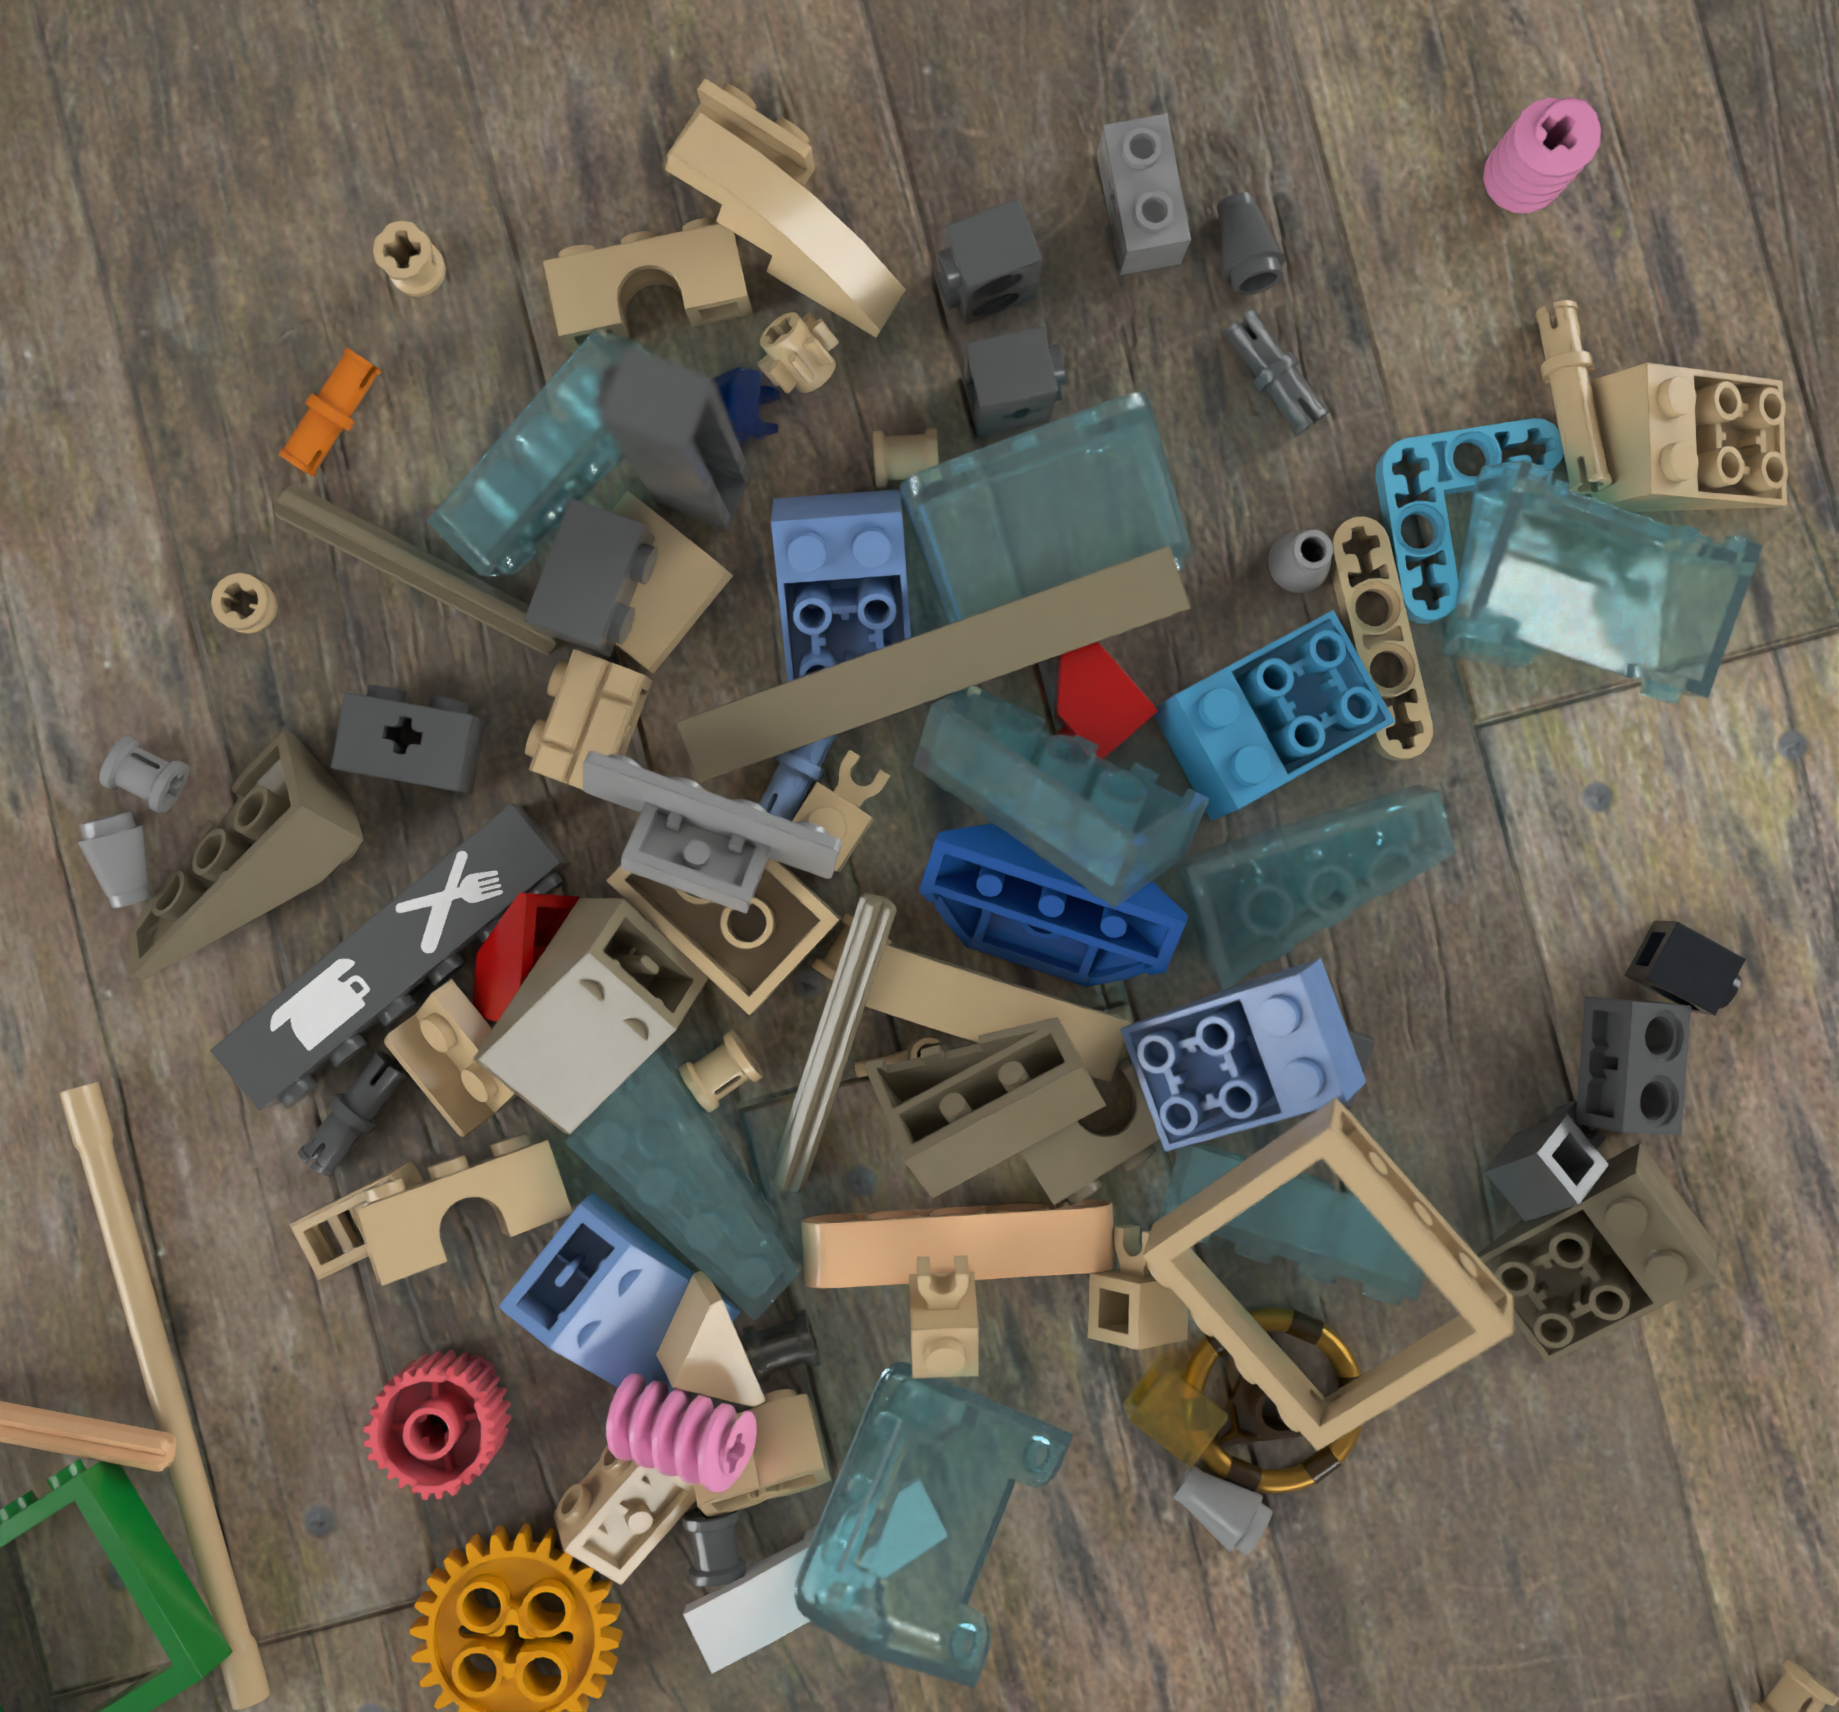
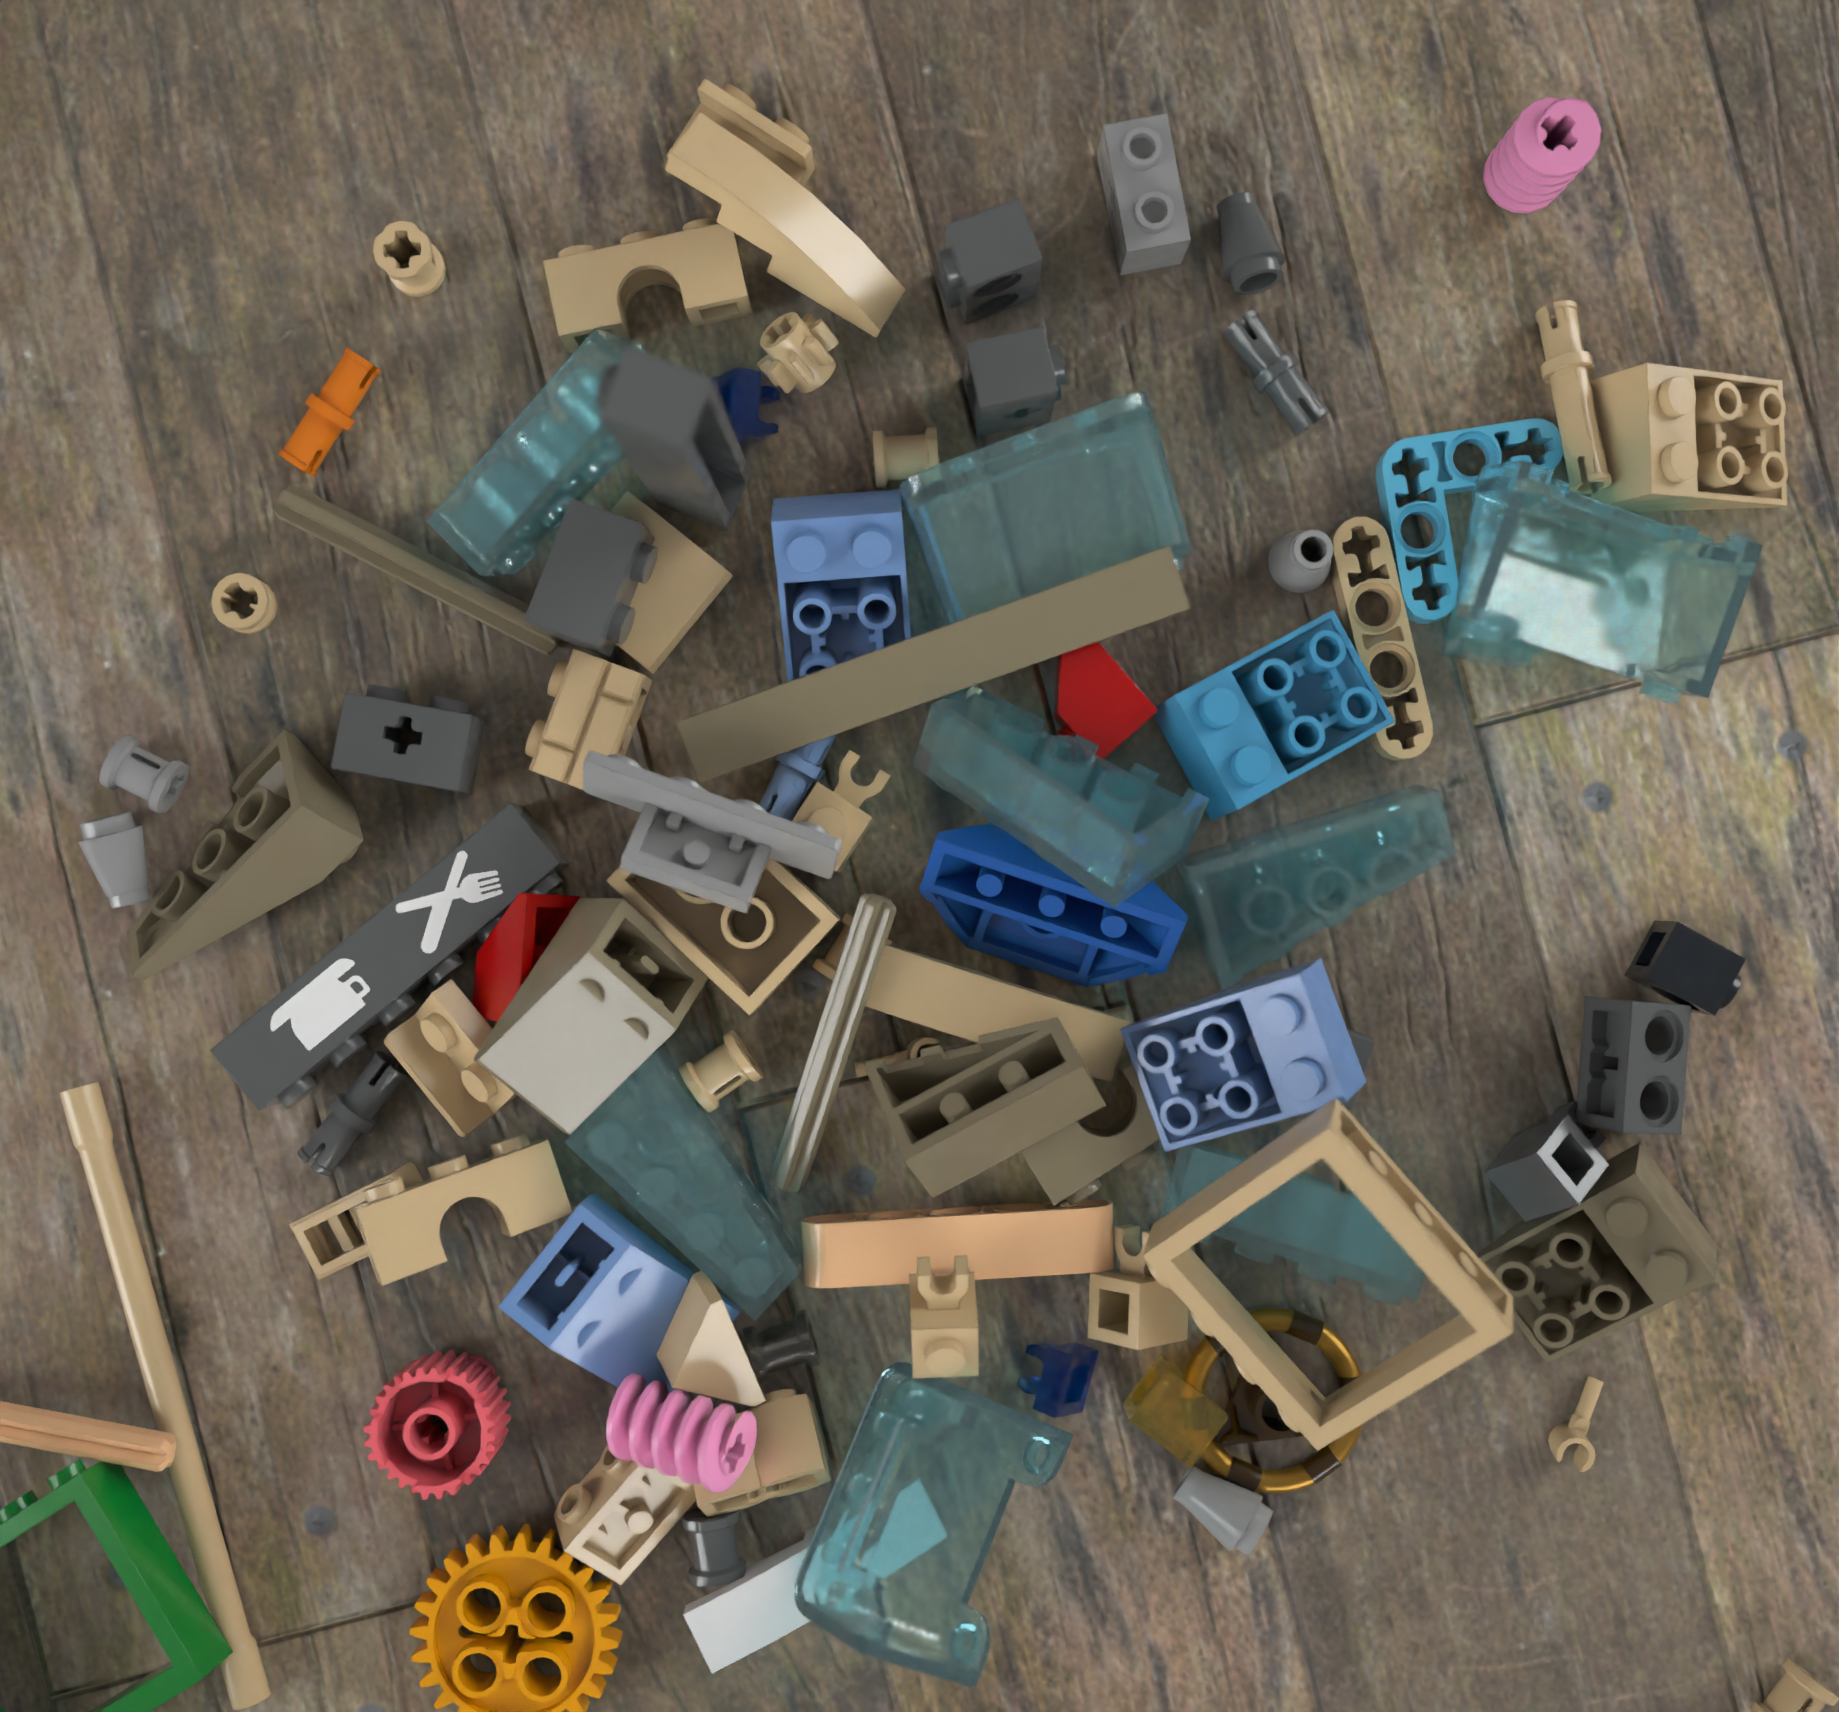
(1063, 1378): none -> clear blue tile
(1577, 1428): none -> tan hand

